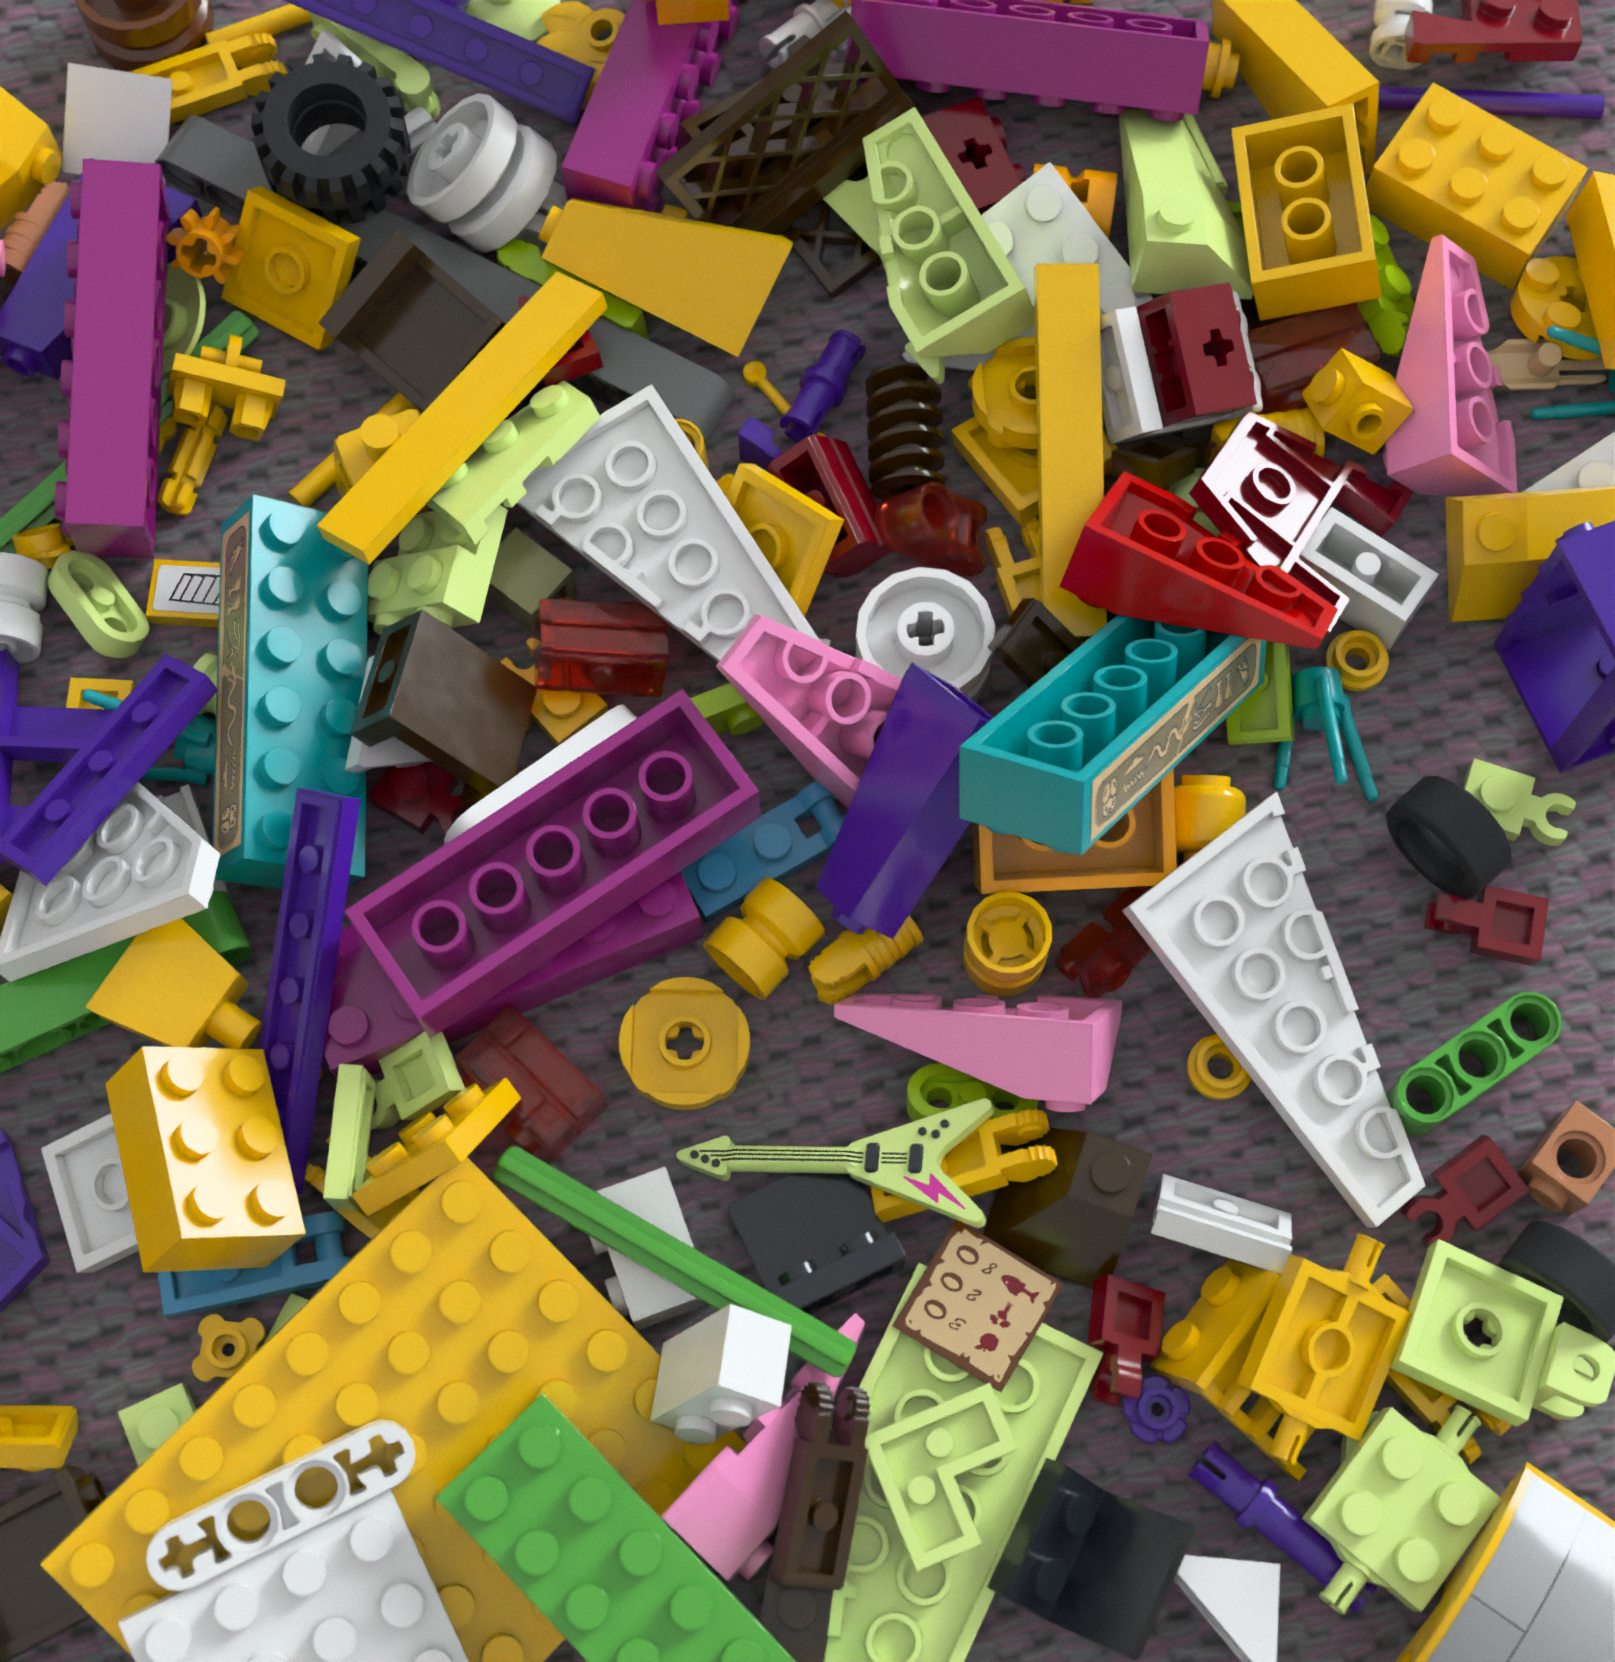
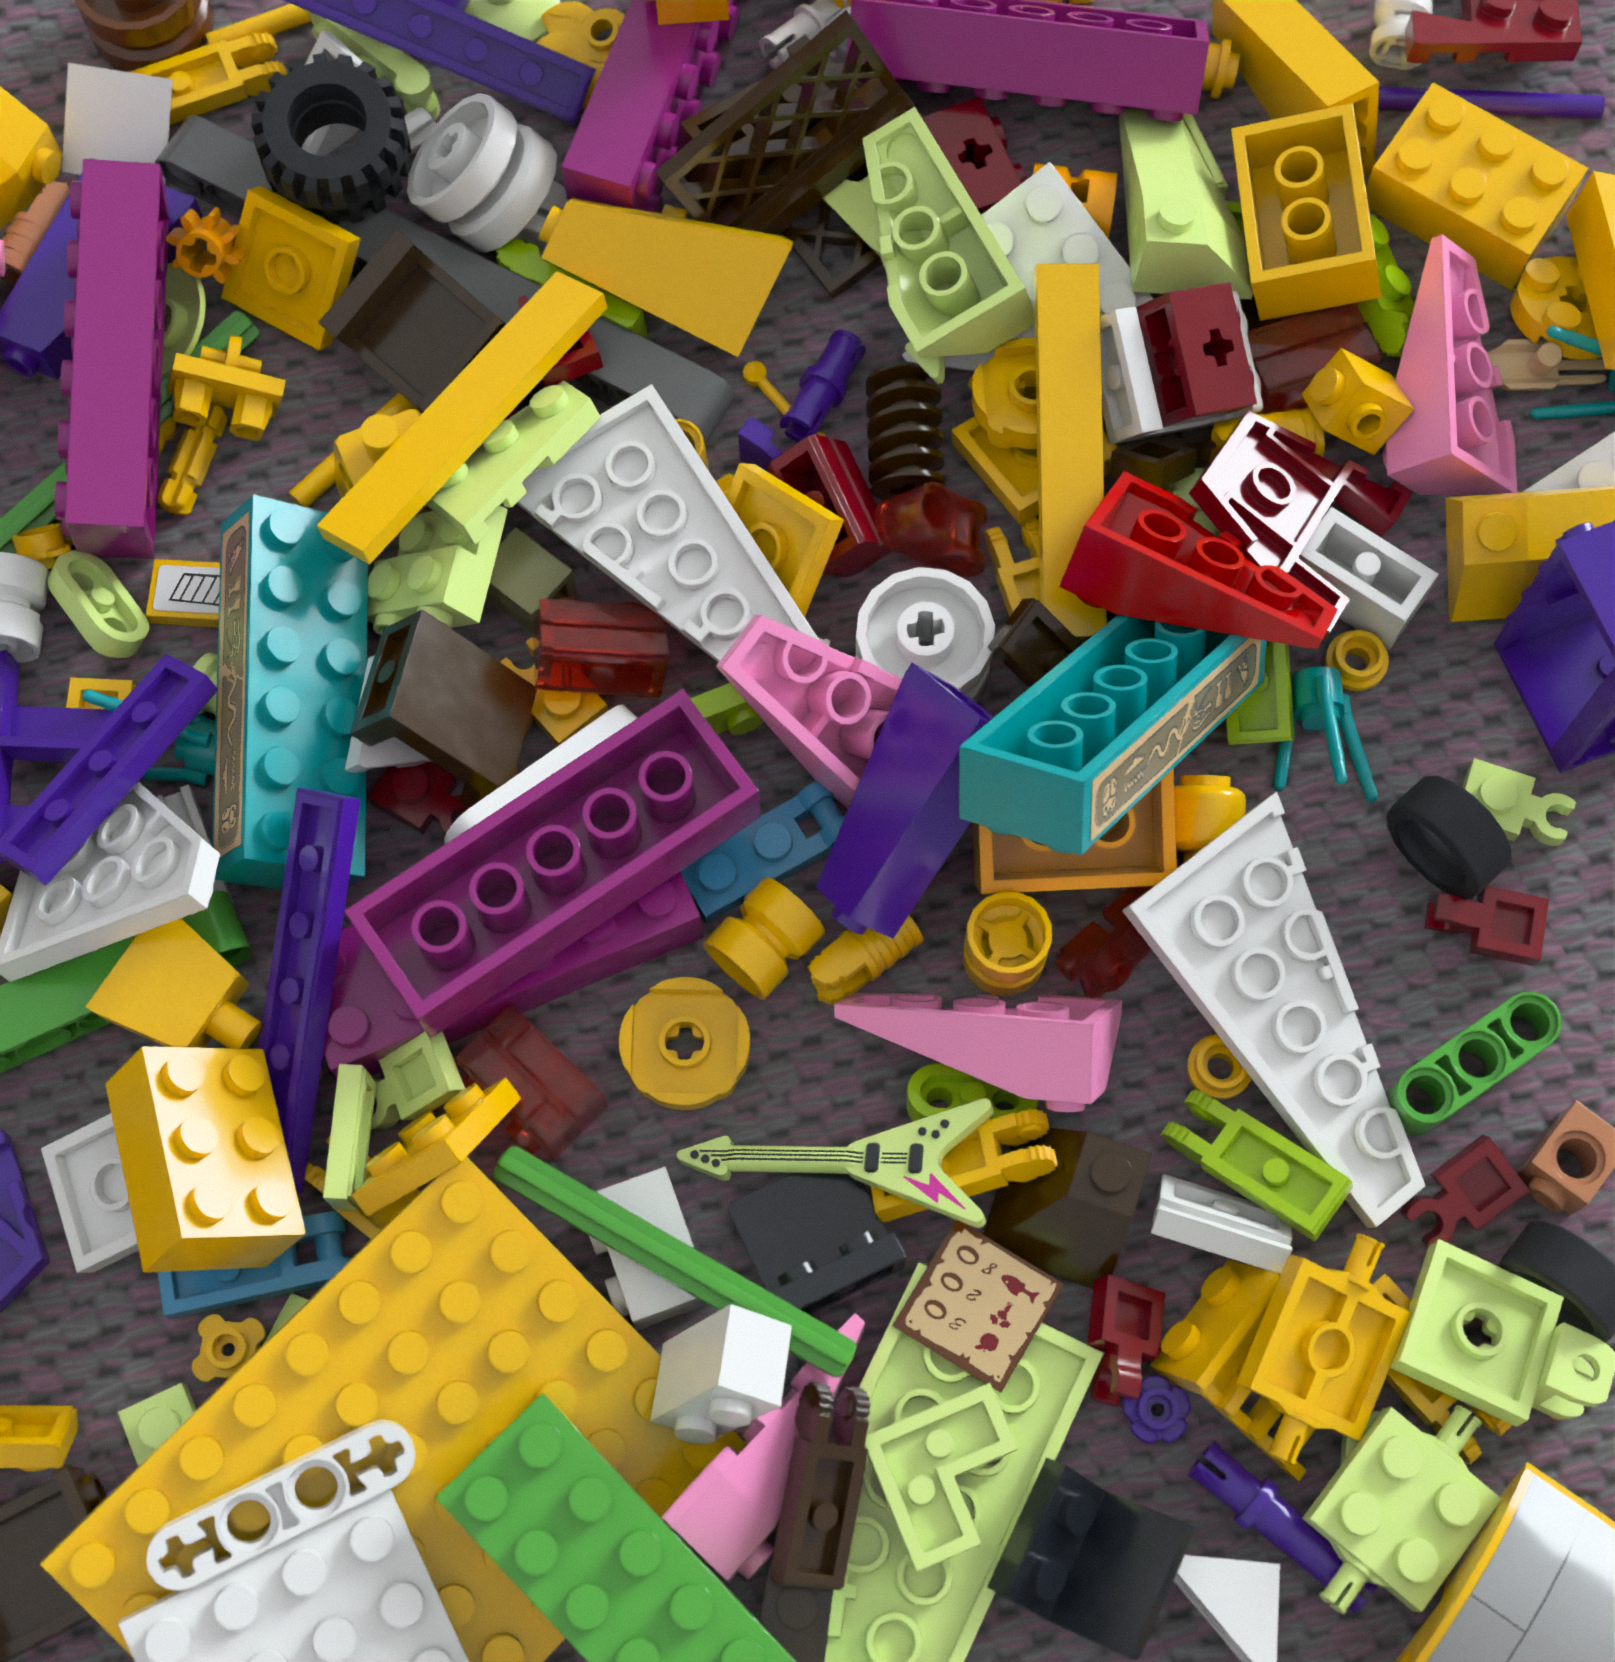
(1262, 1165): none -> lime hinge

